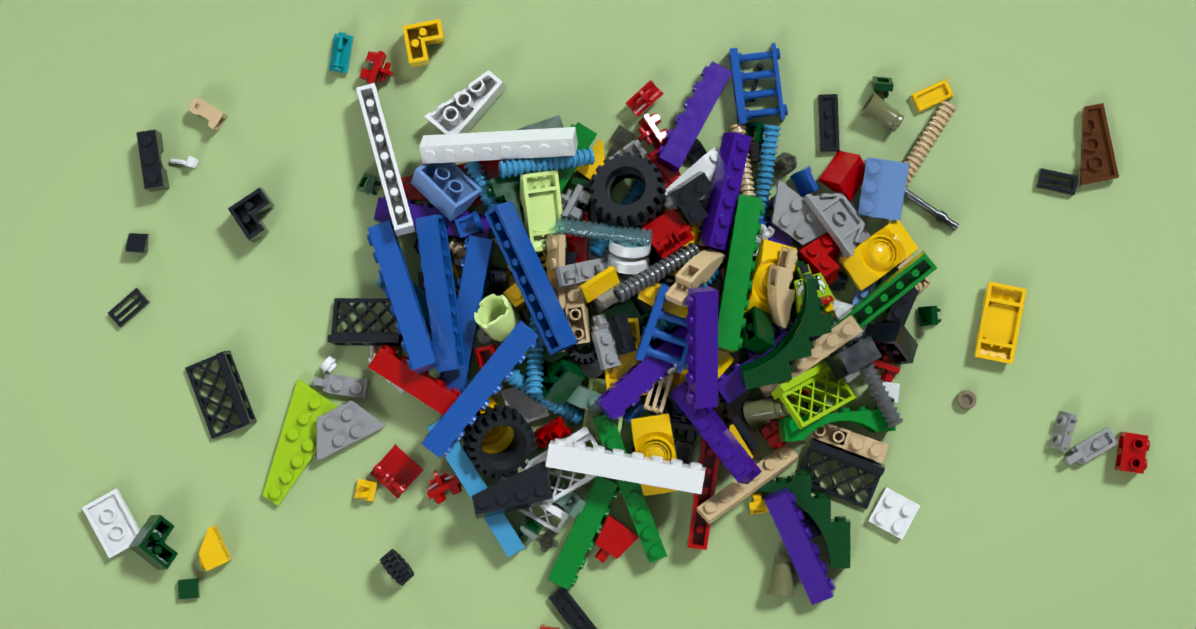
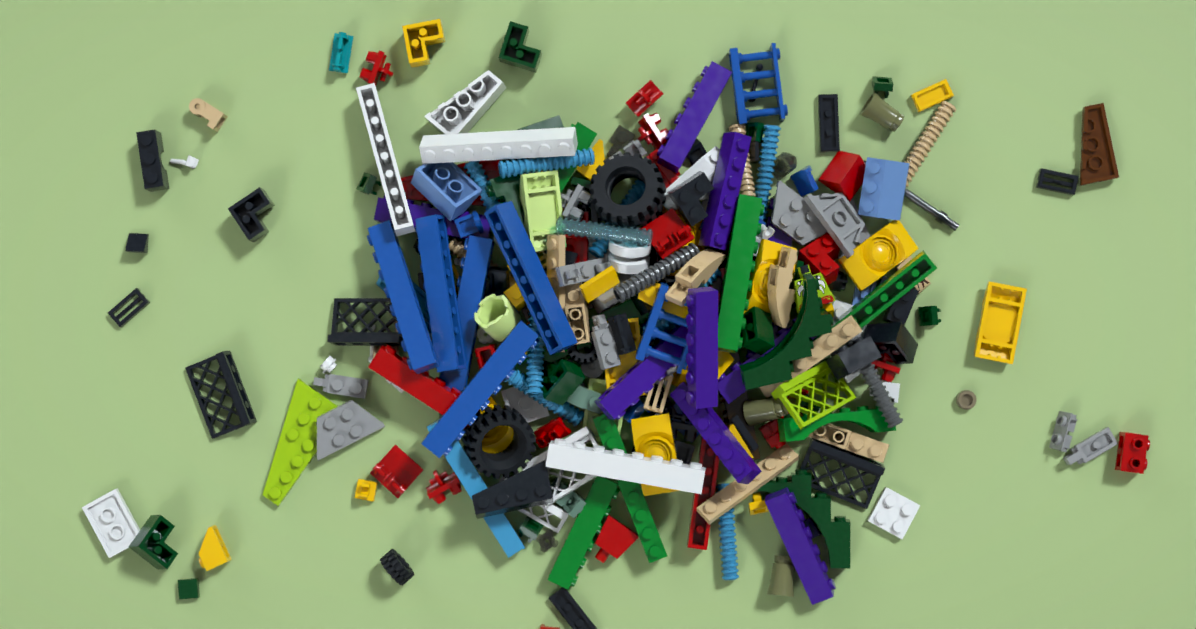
(514, 49): none -> dark green brick
(728, 542): none -> dark azure piece

